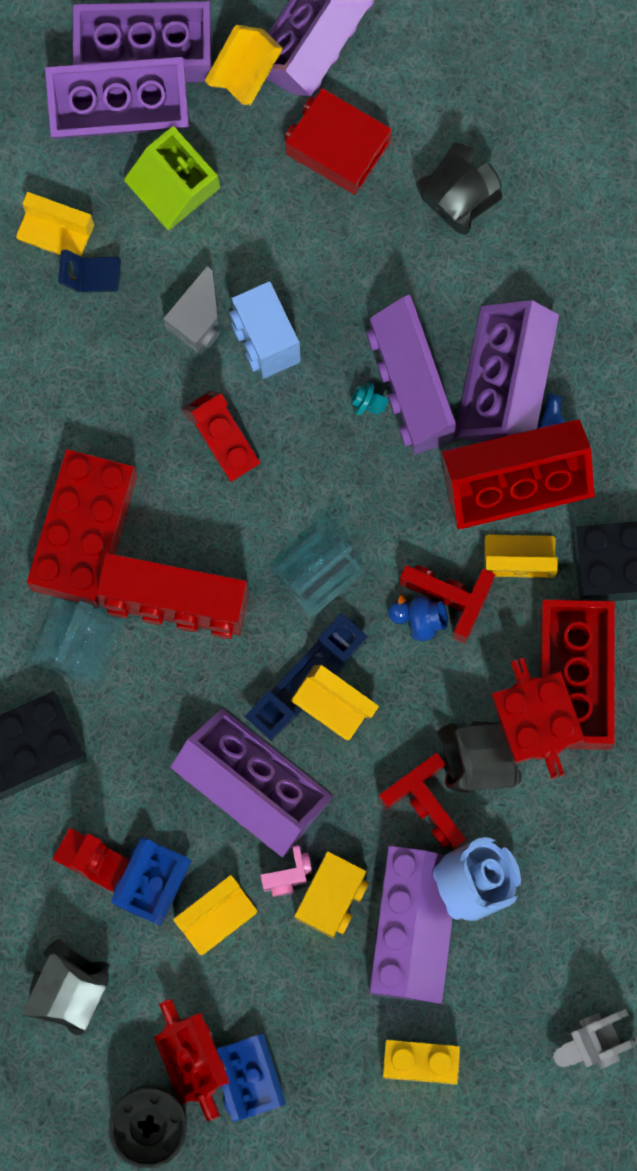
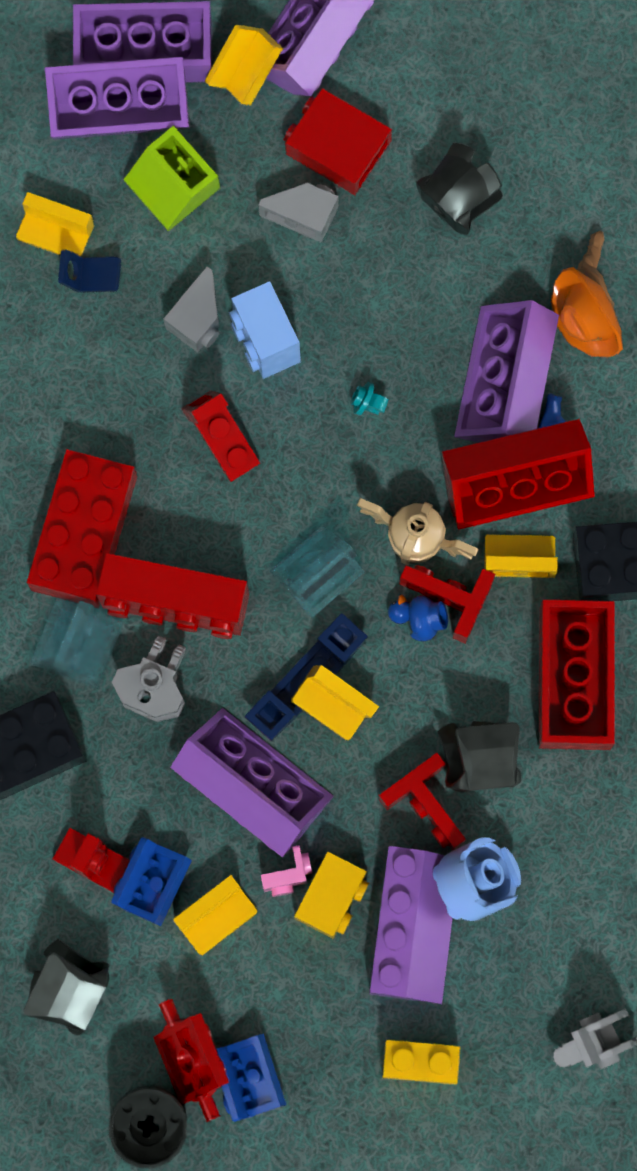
(154, 681): none -> light grey hinge
(302, 209): none -> light grey slope
(412, 377): medium lavender slope -> none
(415, 545): none -> tan helmet
(537, 718): red plate -> none
(586, 307): none -> orange hat

